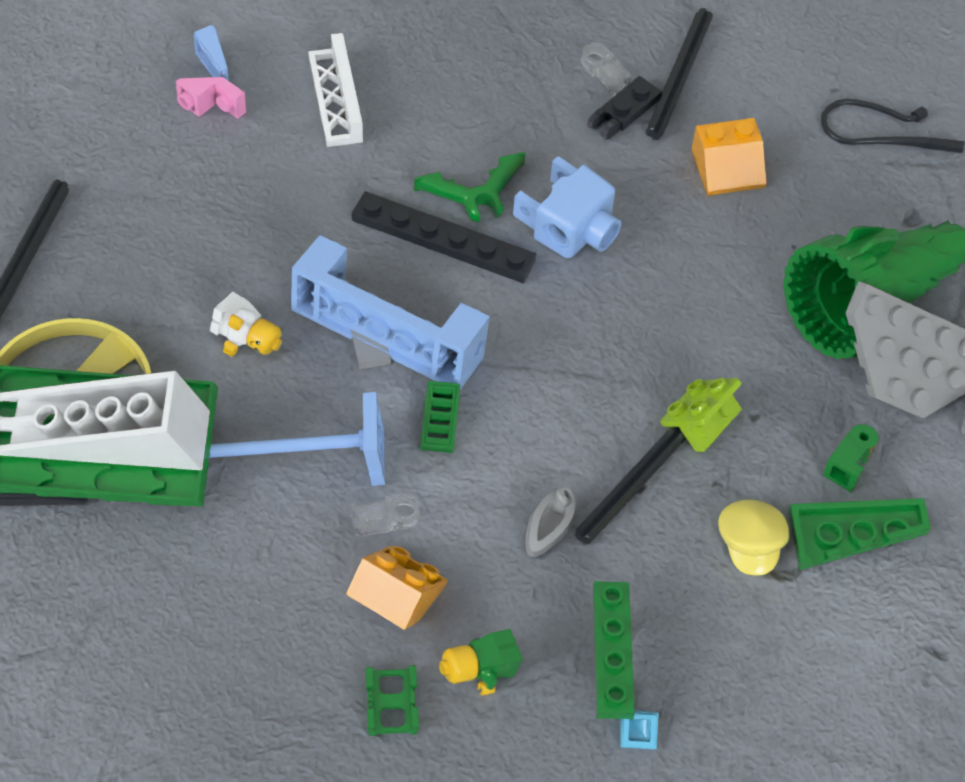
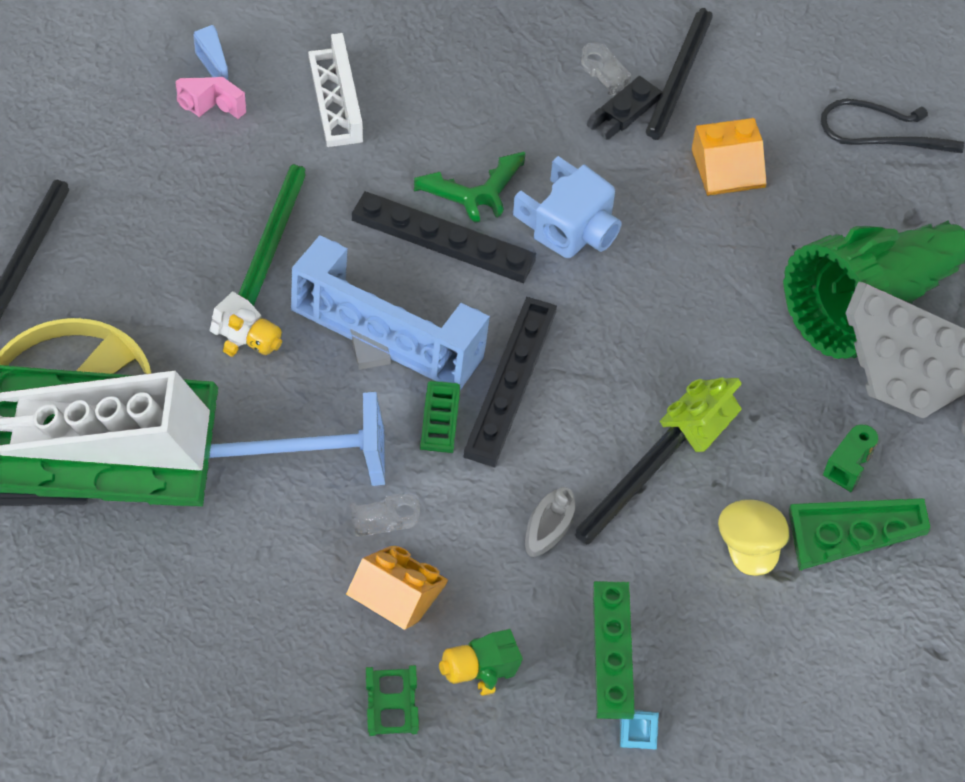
(272, 233): none -> green axle
(510, 382): none -> black plate

